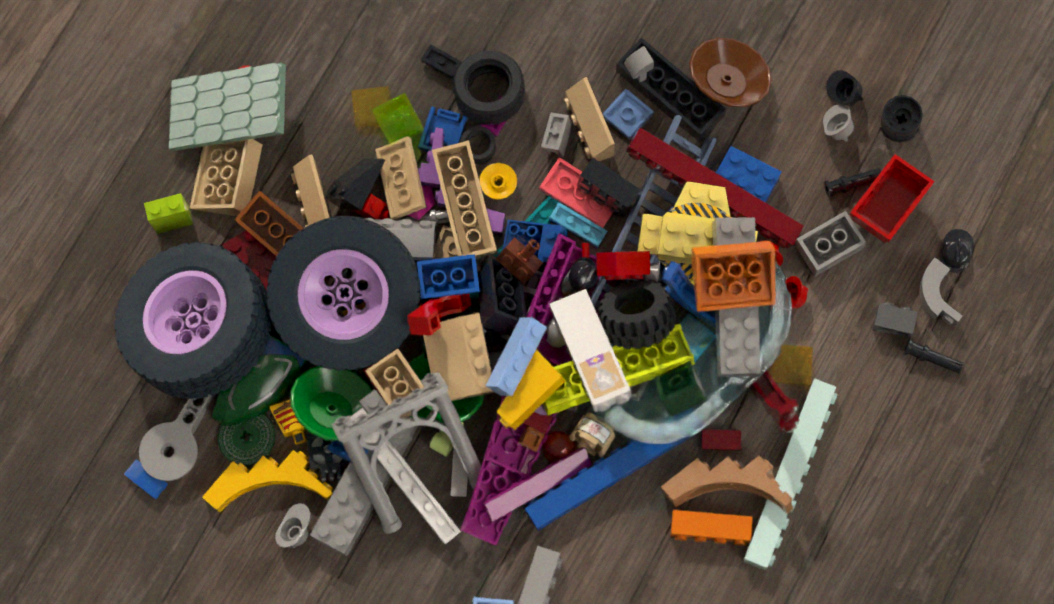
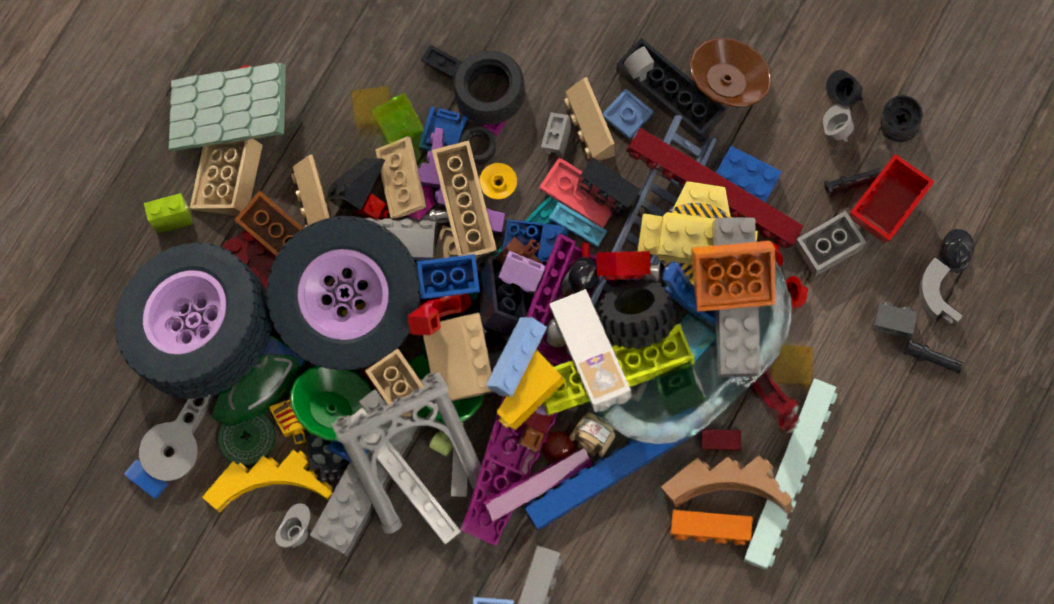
(521, 271): none -> lavender brick

